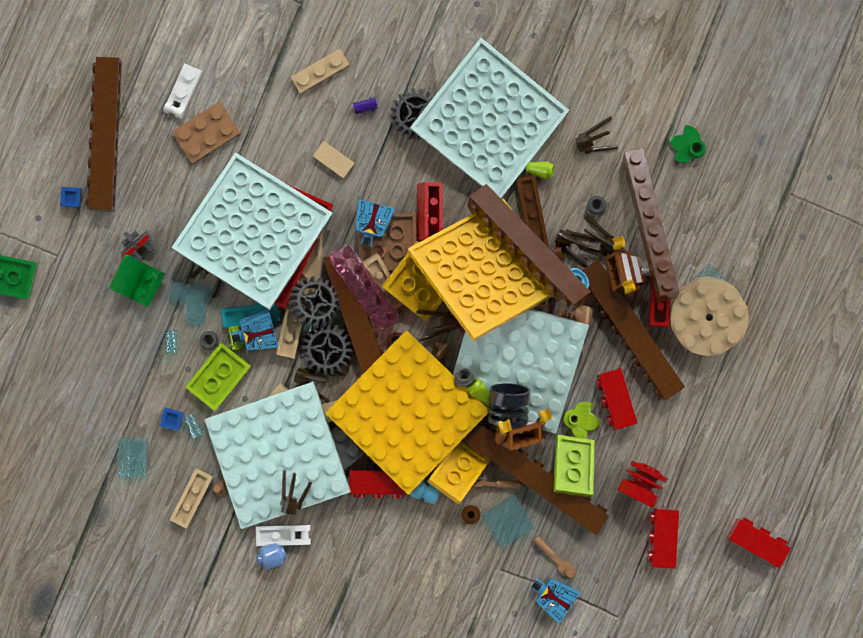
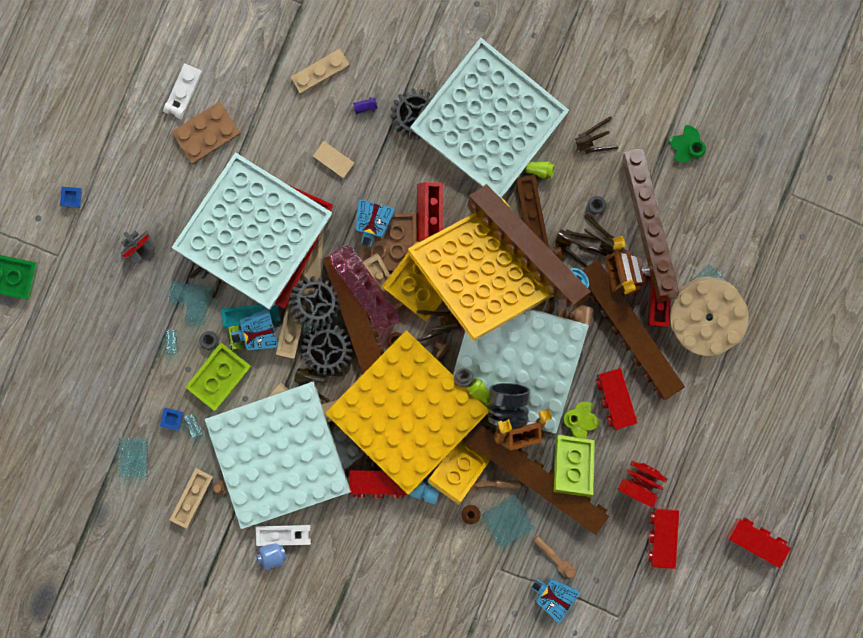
(104, 134): reddish brown brick -> none
(137, 280): green bracket -> none
(290, 503): dark brown plant -> none

